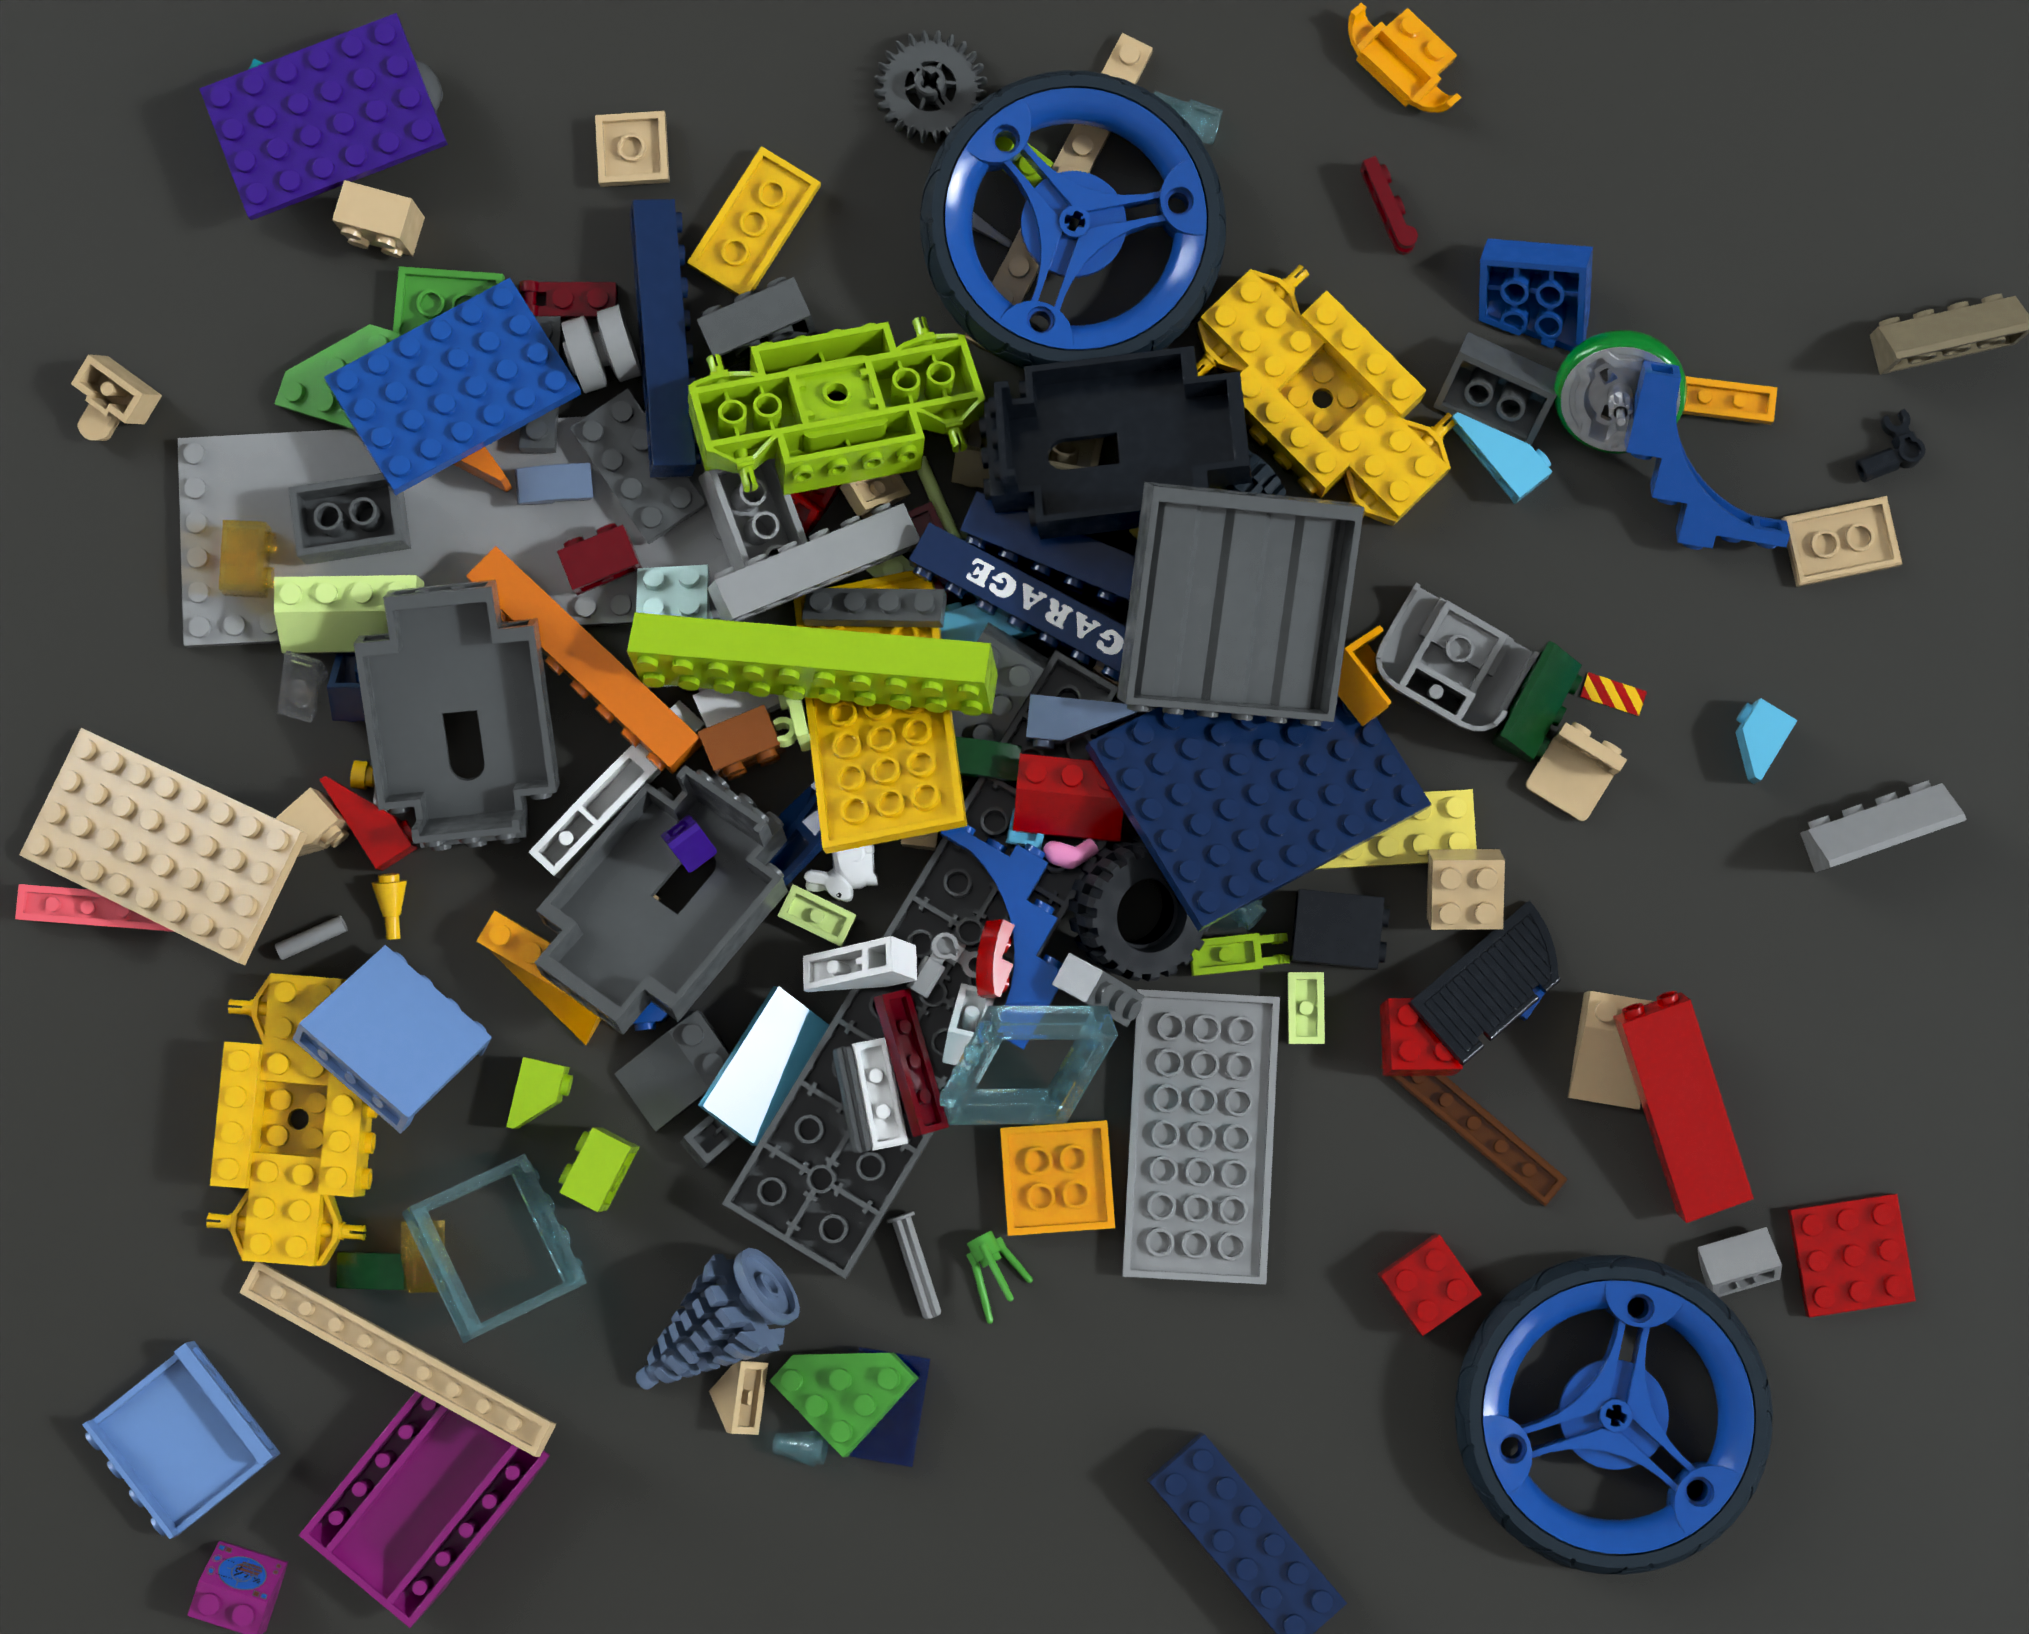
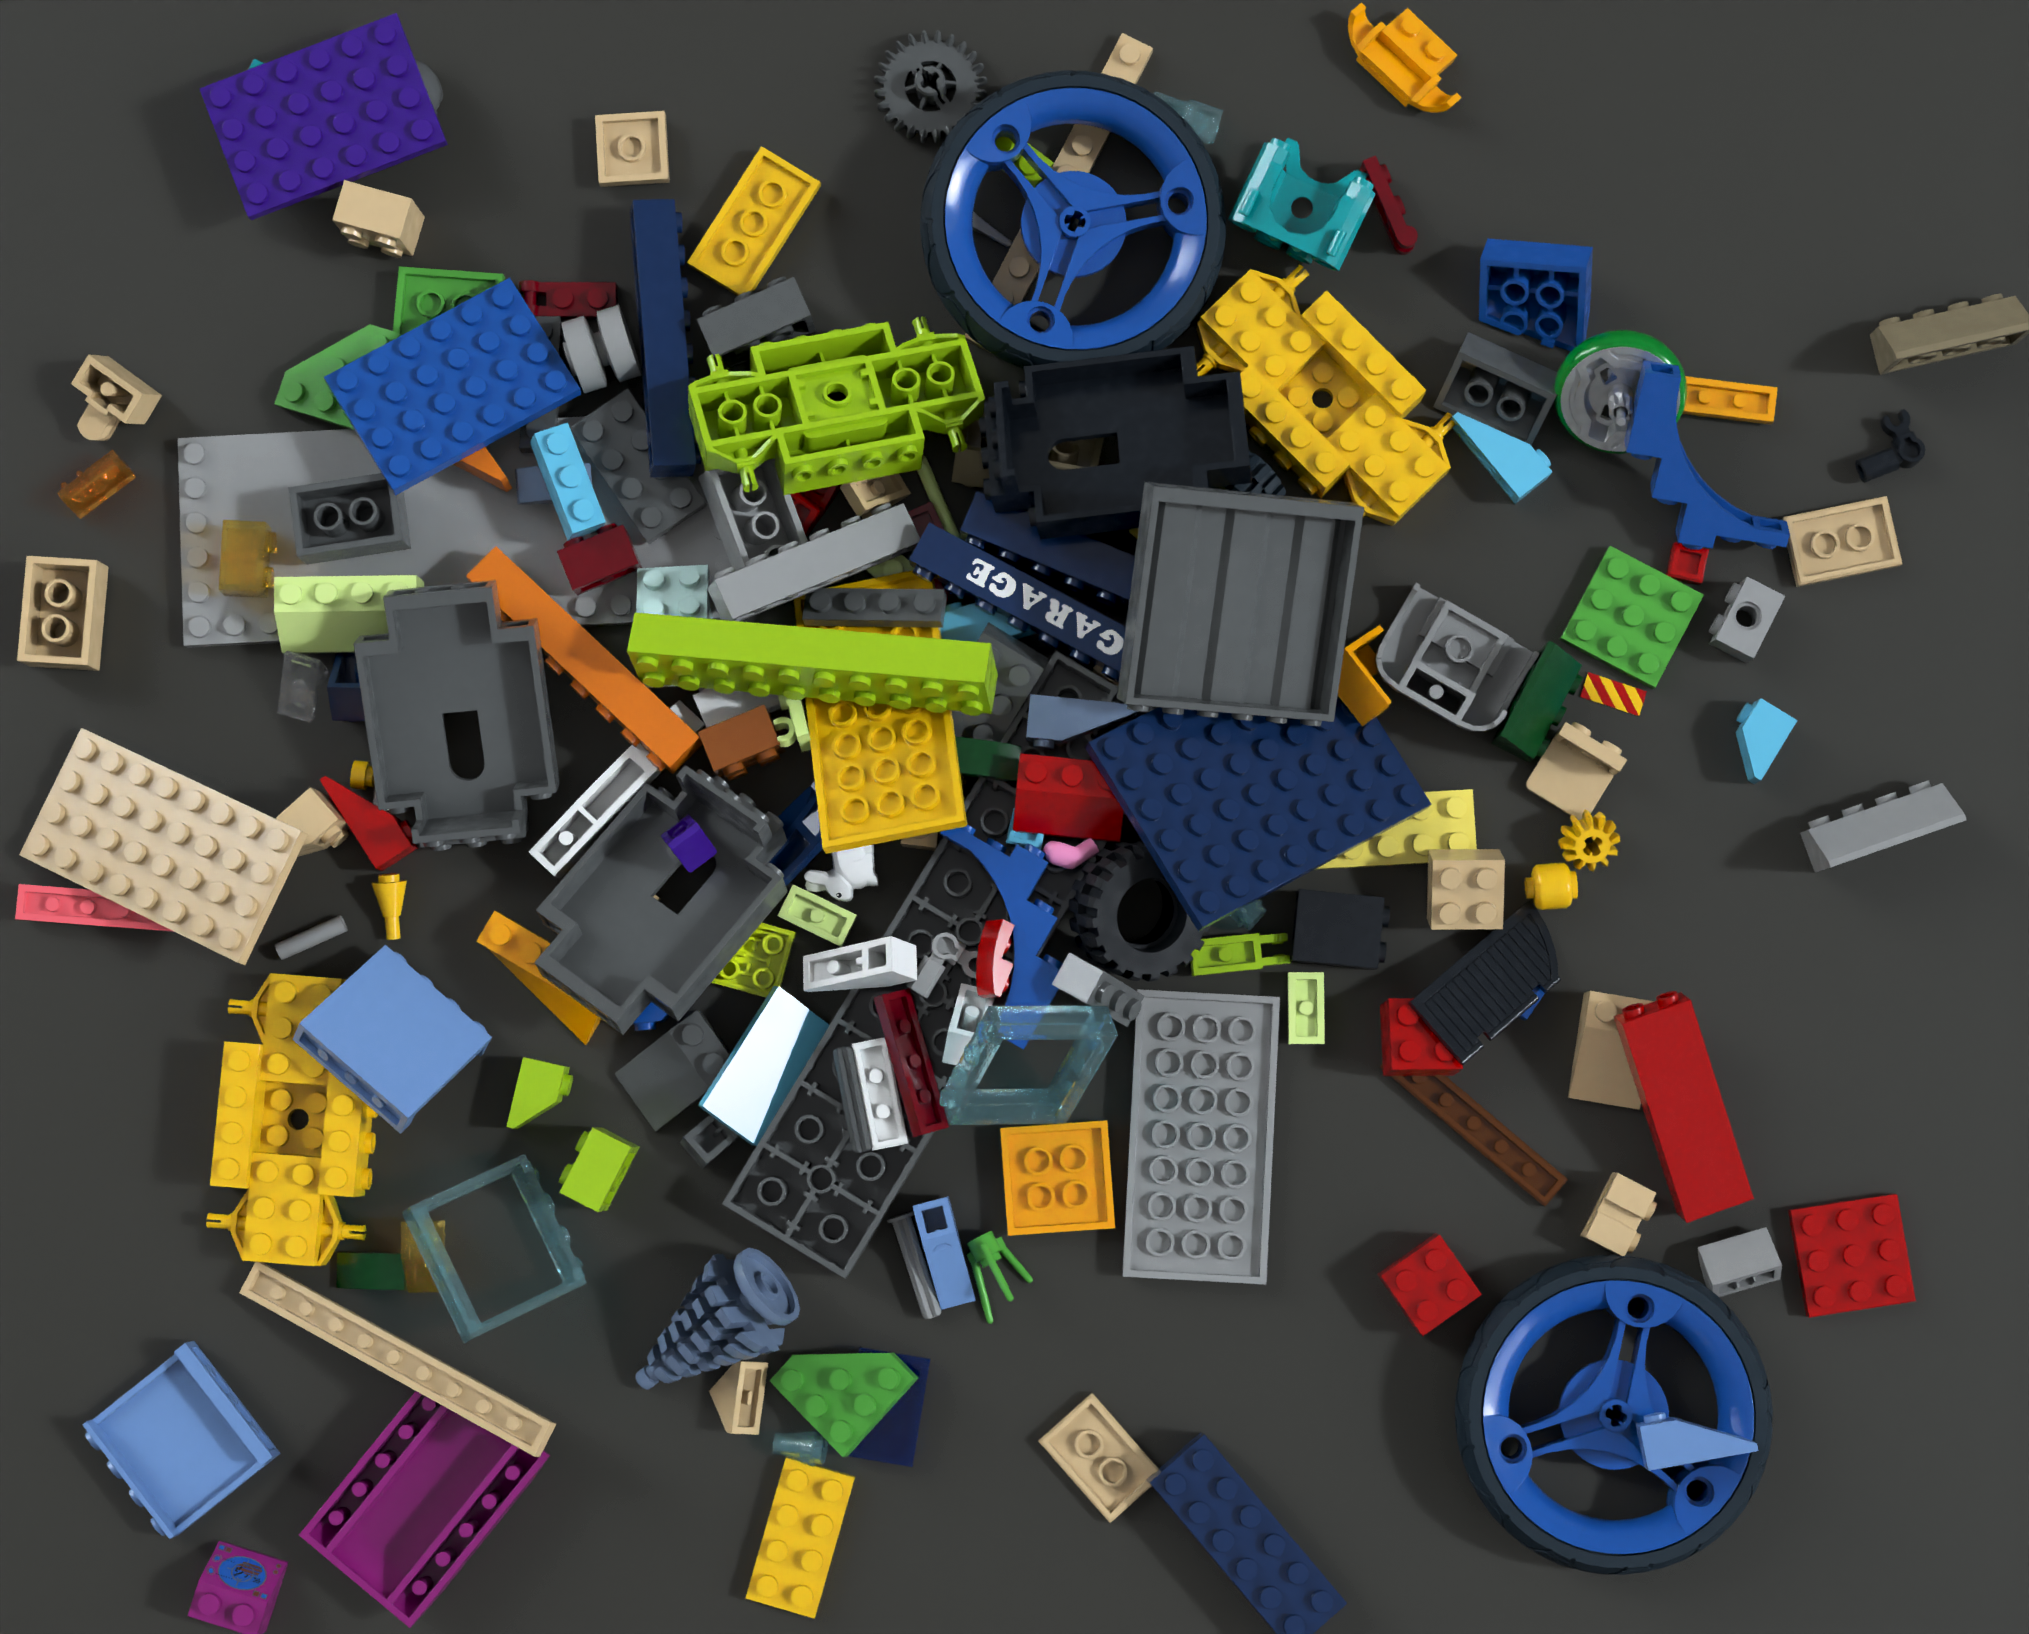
(62, 613): none -> tan brick
(96, 484): none -> clear orange plate
(567, 481): none -> medium azure brick
(759, 961): none -> neon yellow tile
(800, 1537): none -> yellow plate
(944, 1252): none -> medium blue slope
(1100, 1457): none -> tan tile
(1268, 199): none -> teal piece
(1551, 886): none -> yellow head
(1575, 836): none -> yellow gear
(1619, 1215): none -> tan brick
(1631, 617): none -> bright green plate
(1679, 1442): none -> medium blue slope
(1687, 564): none -> red tile
(1761, 604): none -> light grey brick

